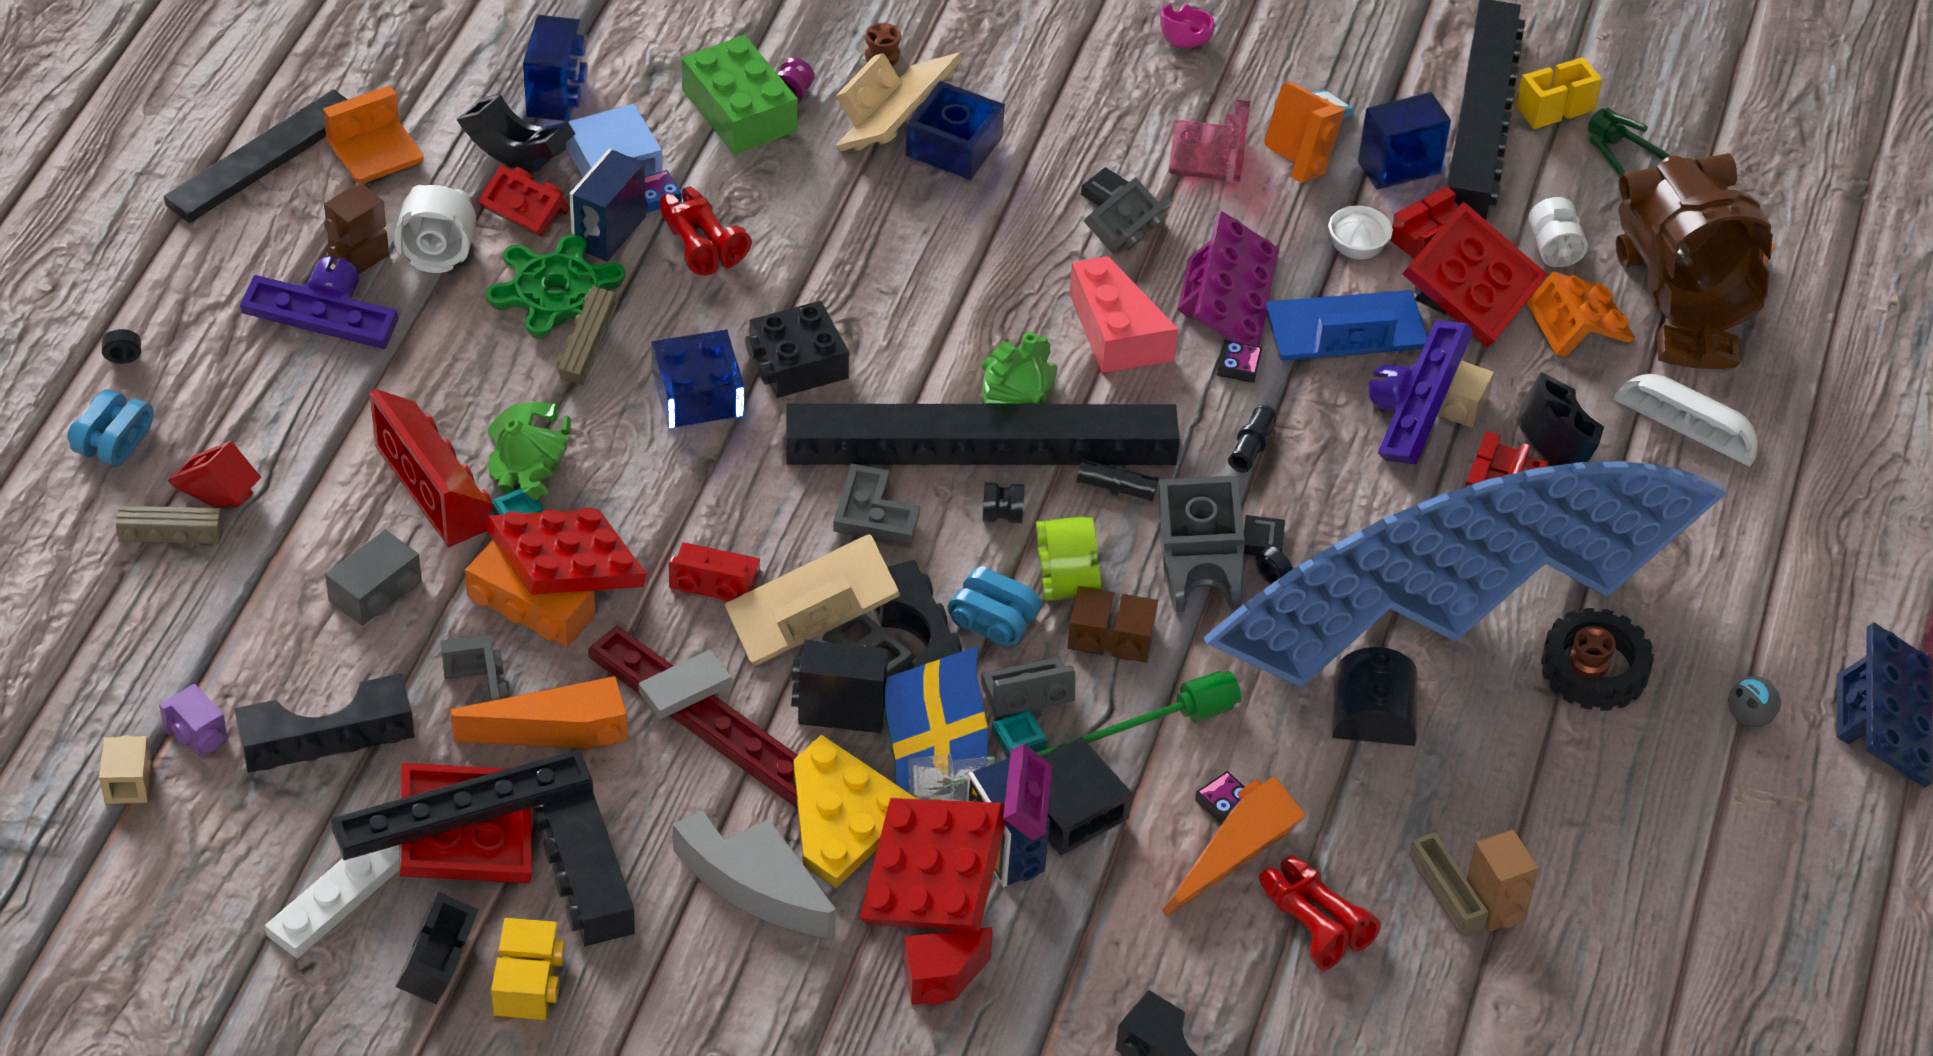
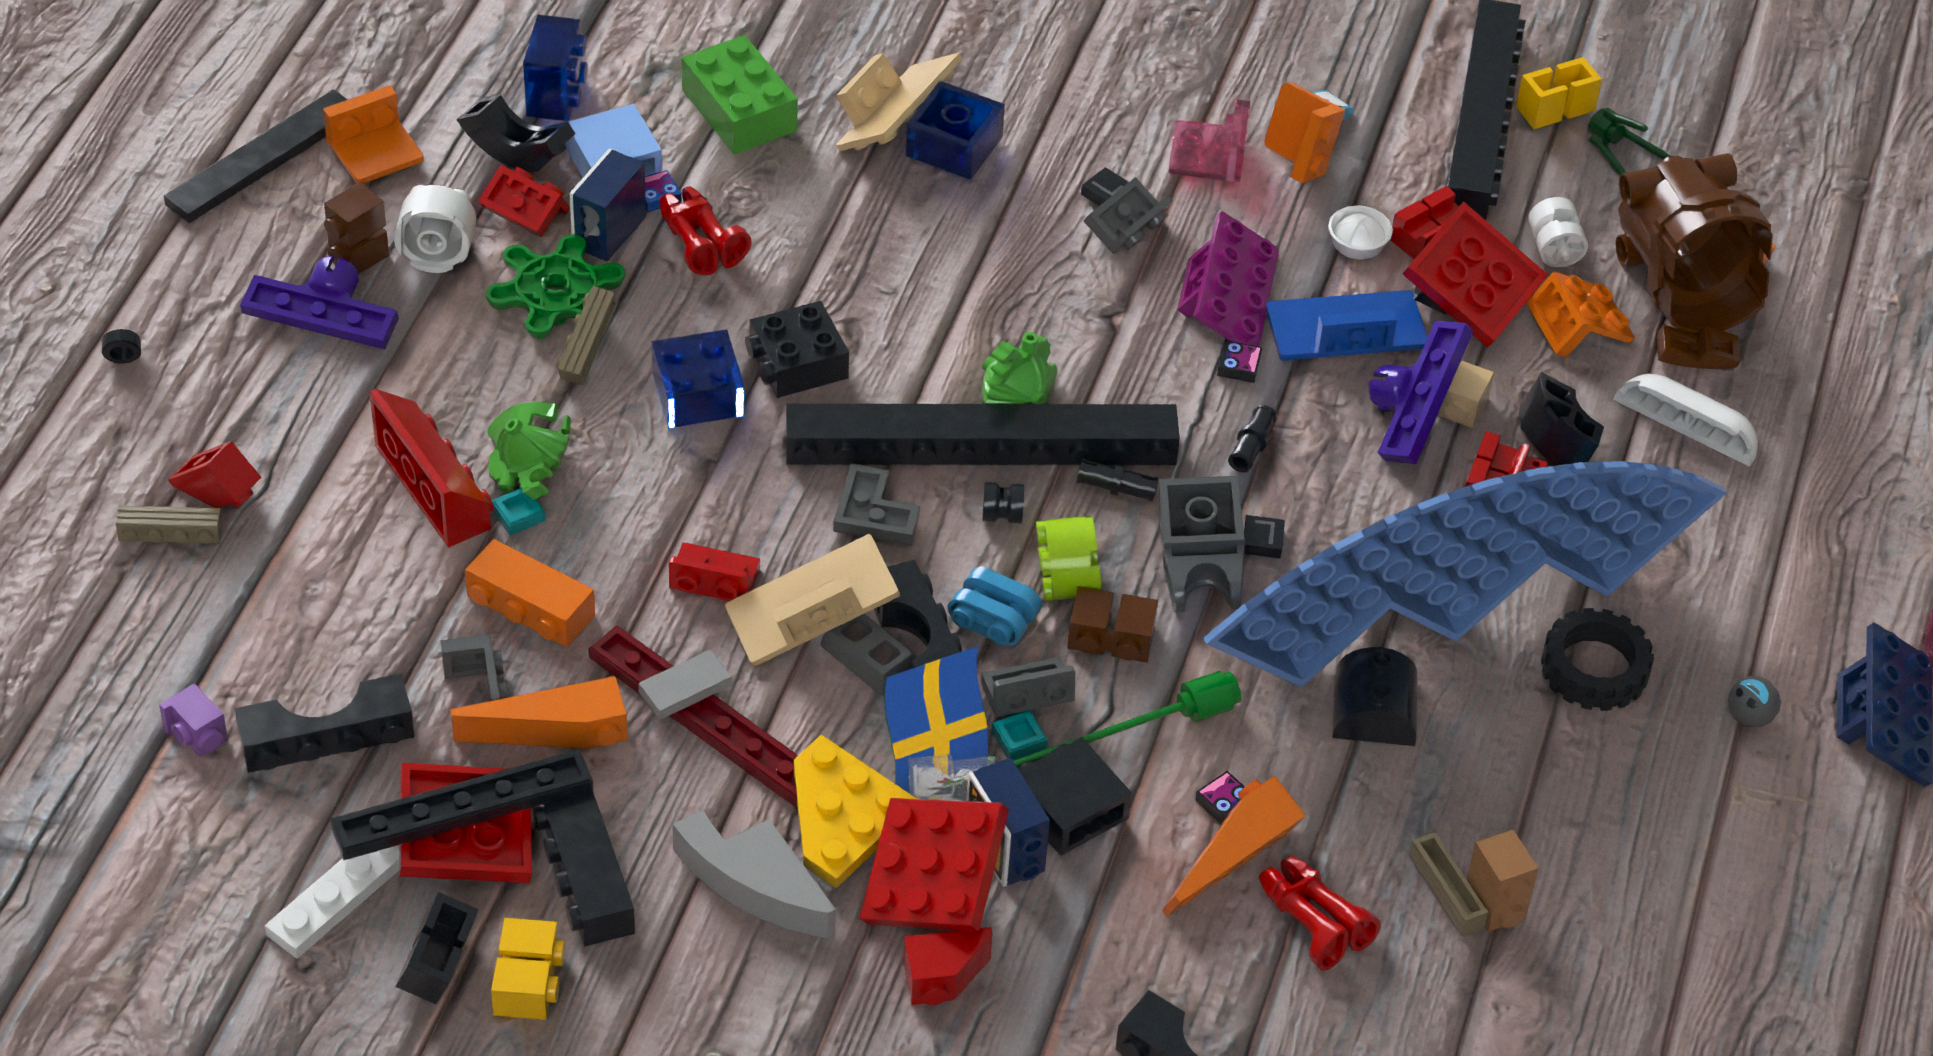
(111, 427): dark azure brick -> none
(125, 769): tan brick -> none
(373, 577): dark grey brick -> none
(565, 551): red plate -> none
(797, 76): magenta wheel -> none
(840, 686): black brick -> none
(883, 39): copper wheel -> none
(1028, 792): magenta plate -> none
(1119, 318): coral wedge -> none
(1186, 27): dark pink hair -> none
(1272, 564): black tile -> none
(1404, 140): clear blue brick -> none
(1592, 652): copper wheel -> none

